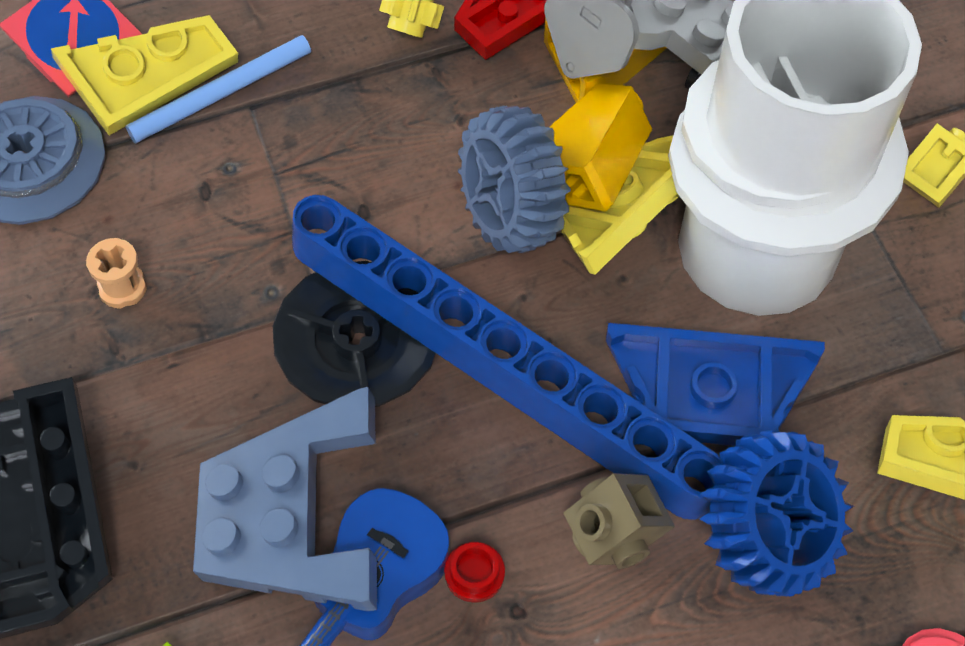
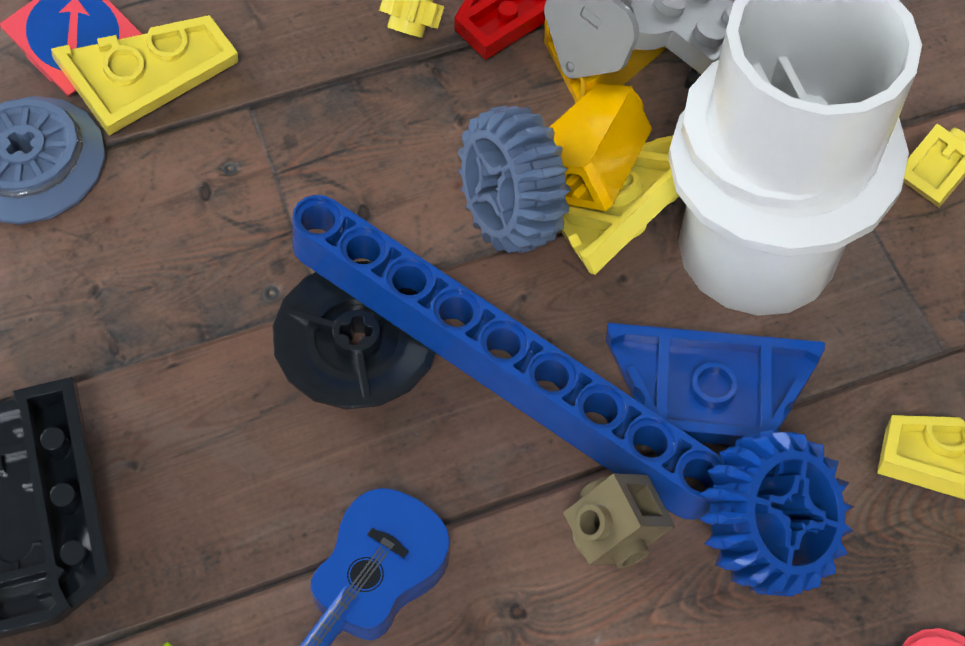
(120, 264): light nougat bush -> none
(218, 89): light blue bar -> none
(262, 510): sand blue wing -> none
(474, 572): red plate -> none

